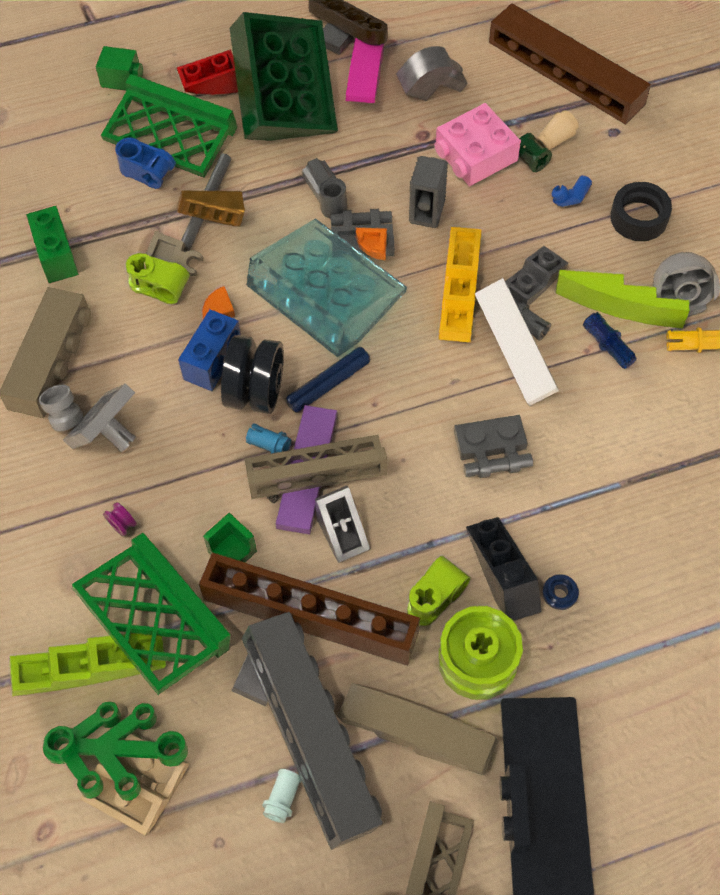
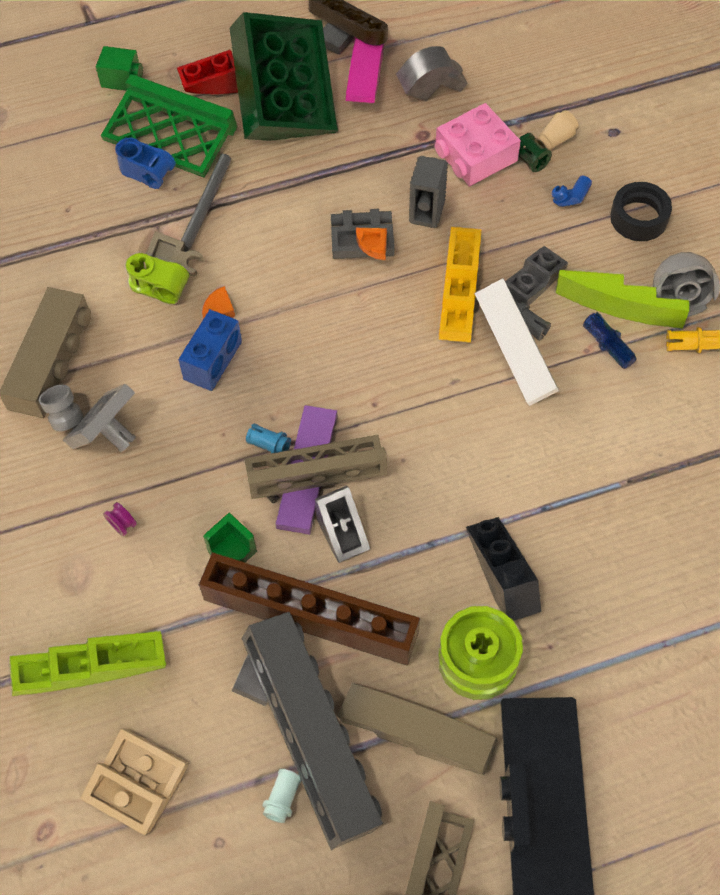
(52, 244): green brick -> none
(110, 746): green plant -> none
(180, 601): green fence -> none
(215, 206): pearl gold slope -> none
(252, 374): black wheel -> none
(324, 285): clear light blue slope -> none
(326, 187): dark grey piece -> none
(328, 379): dark blue axle -> none
(439, 587): lime piece -> none
(492, 438): dark grey plate -> none
(564, 583): dark blue plate -> none
(569, 63): reddish brown brick -> none

